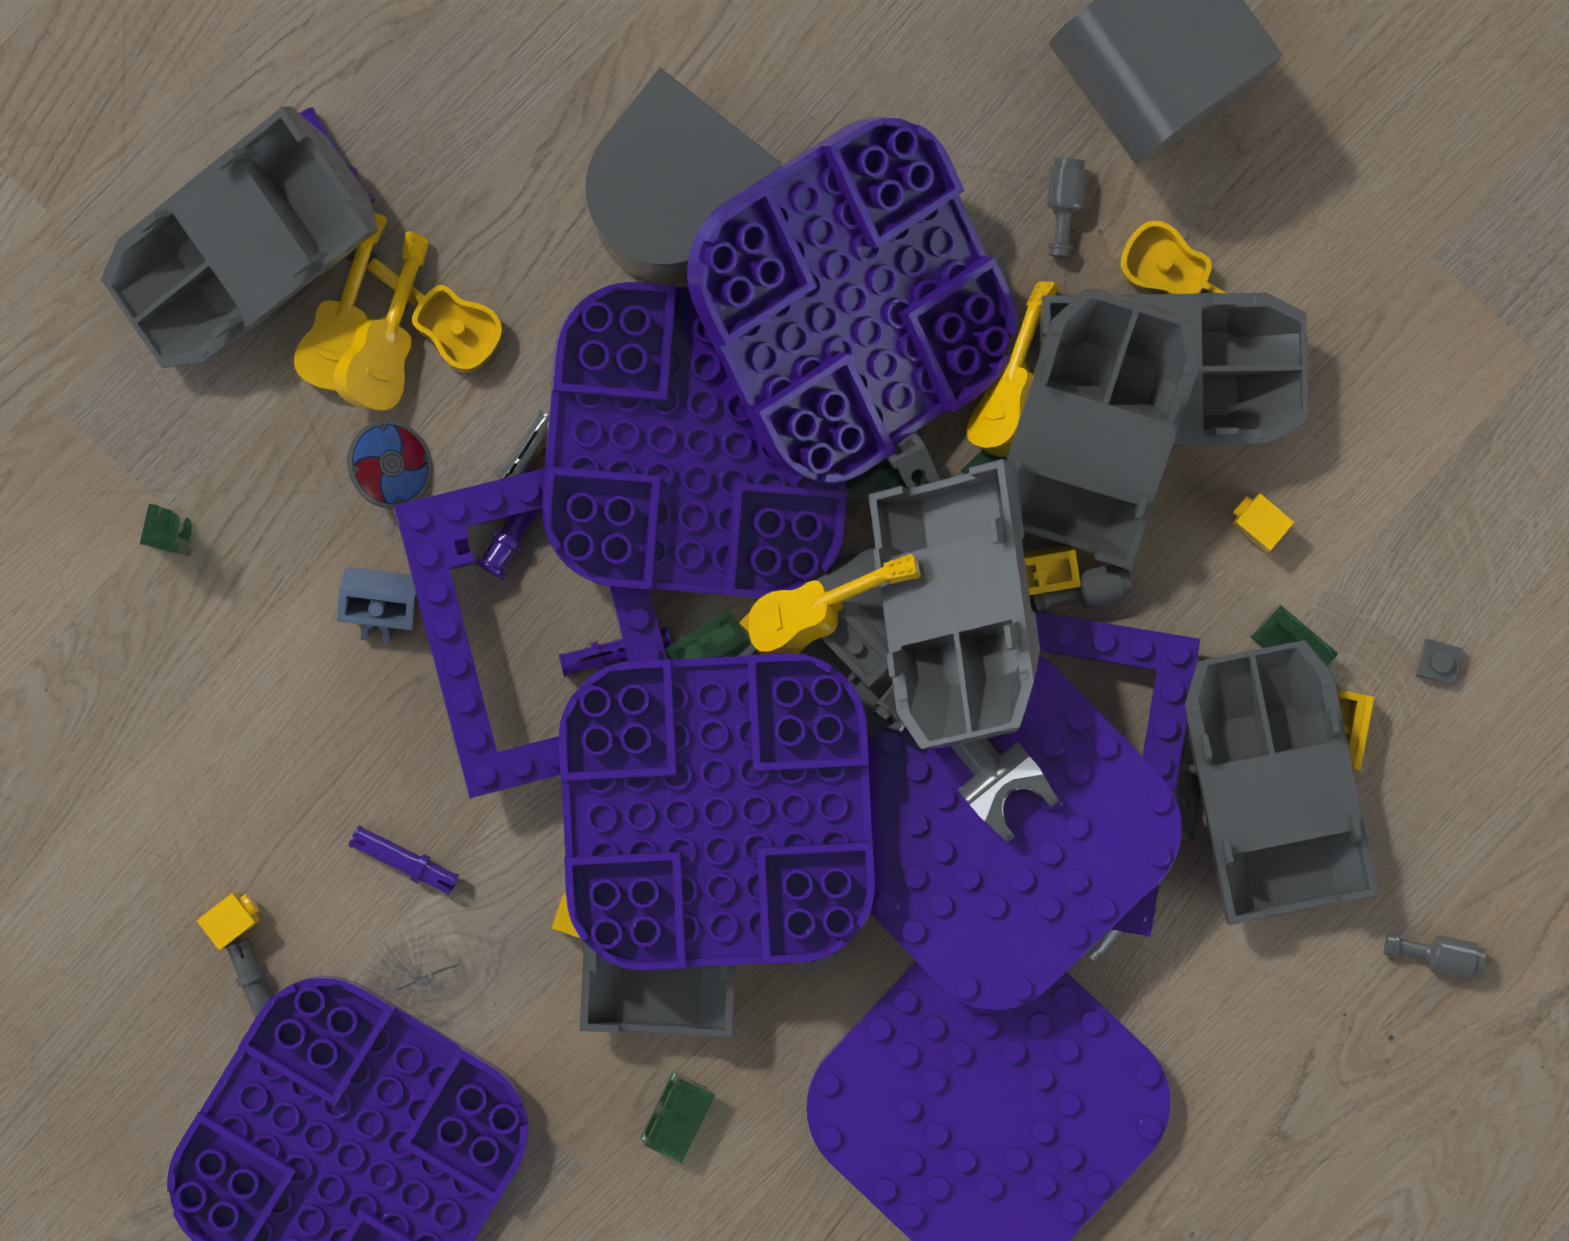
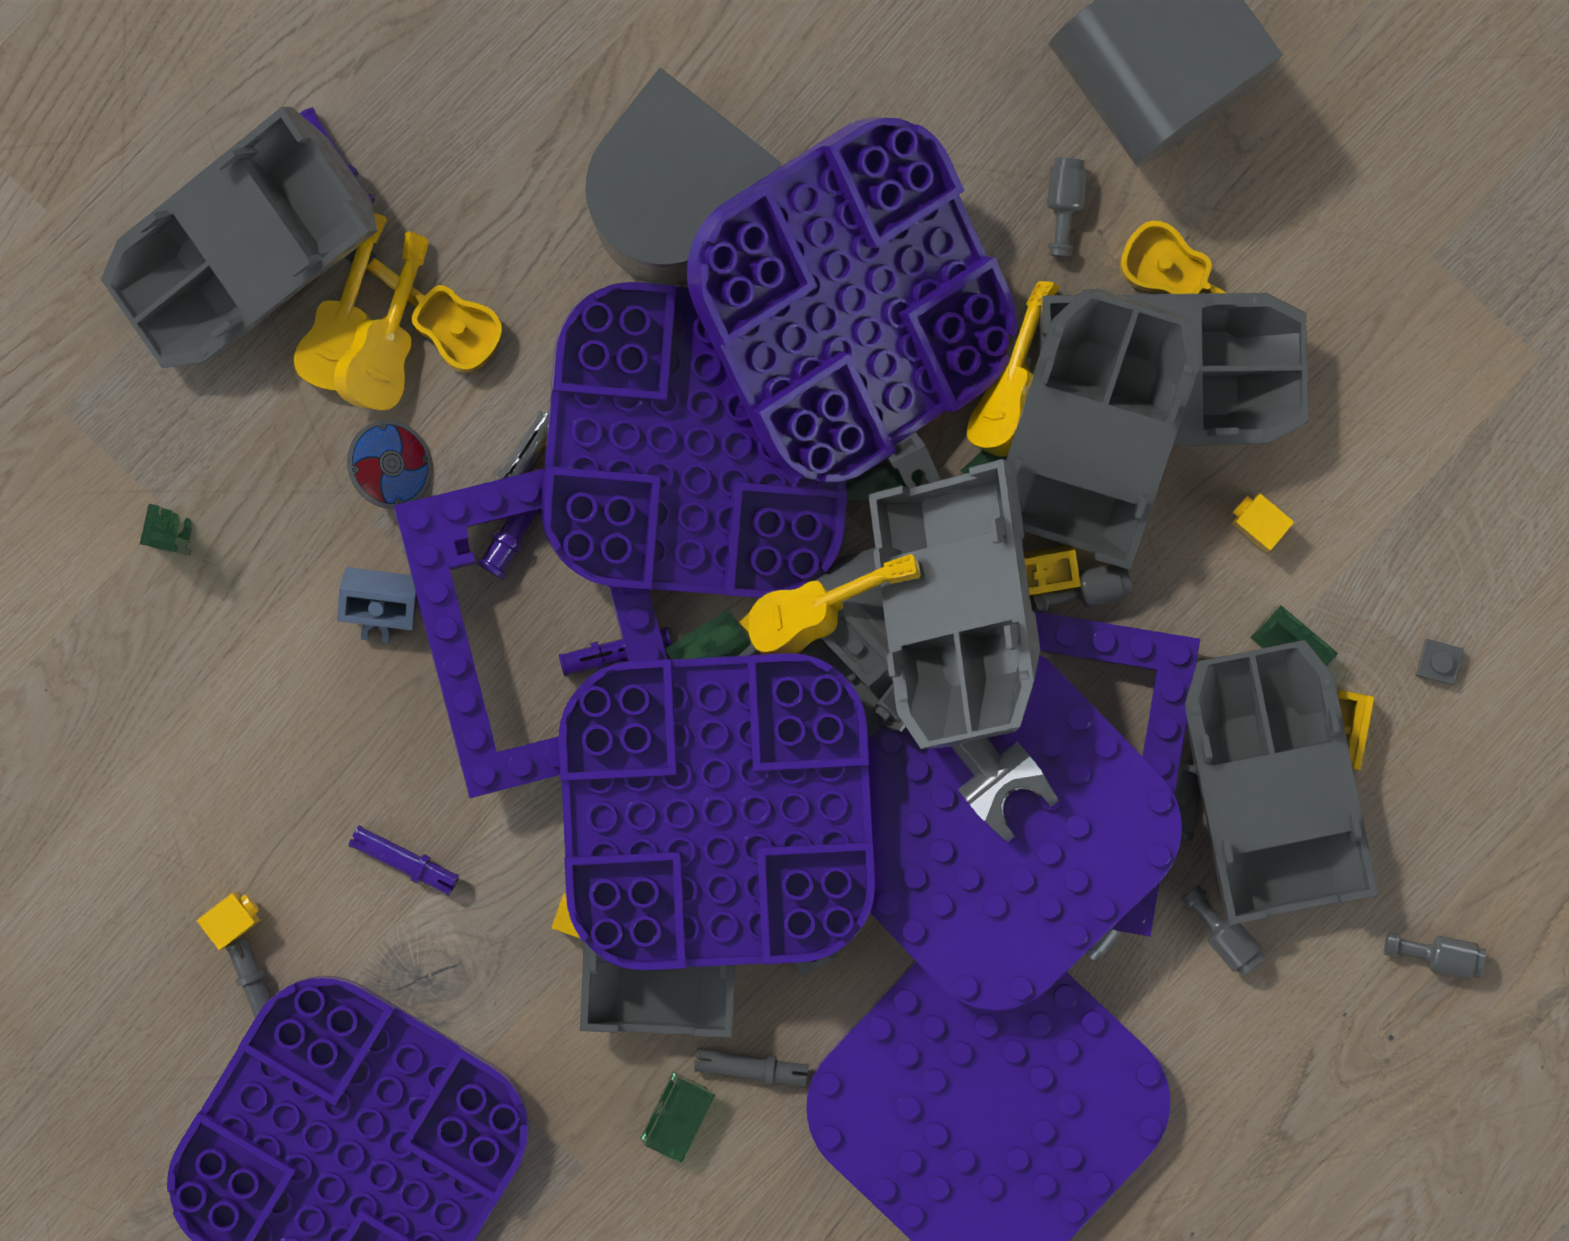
(751, 1067): none -> dark grey pin
(1230, 942): none -> dark grey piece

